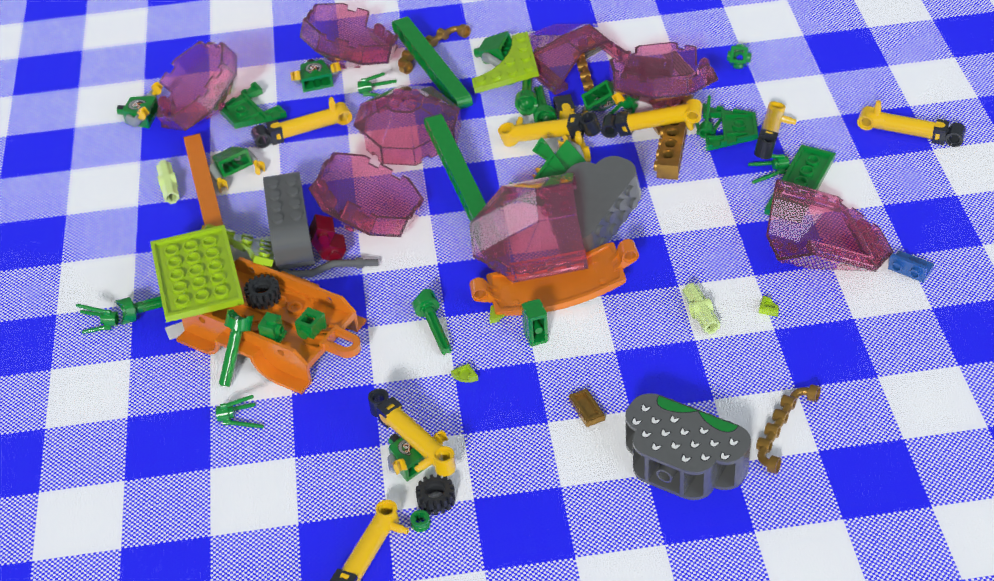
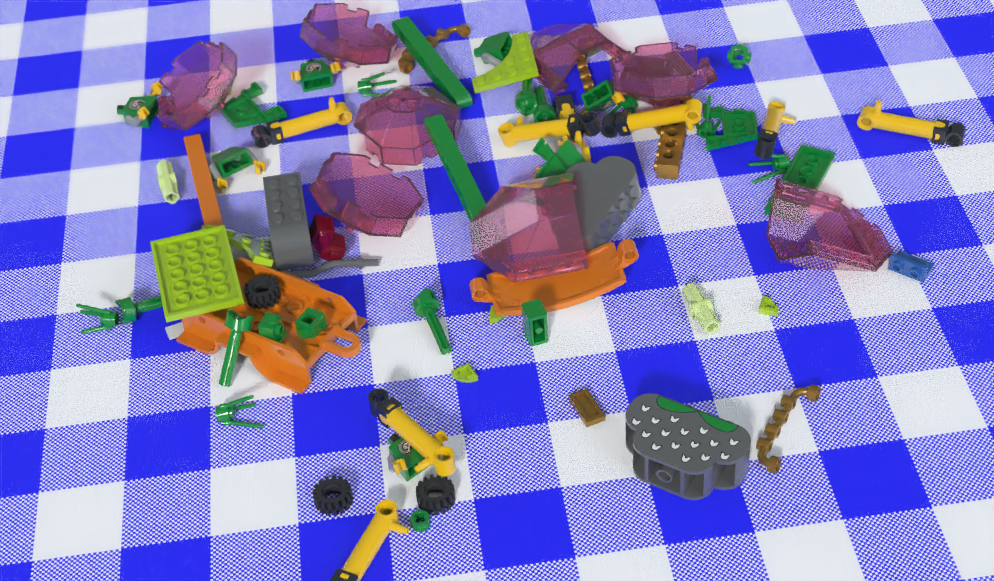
(332, 486): none -> black tyre

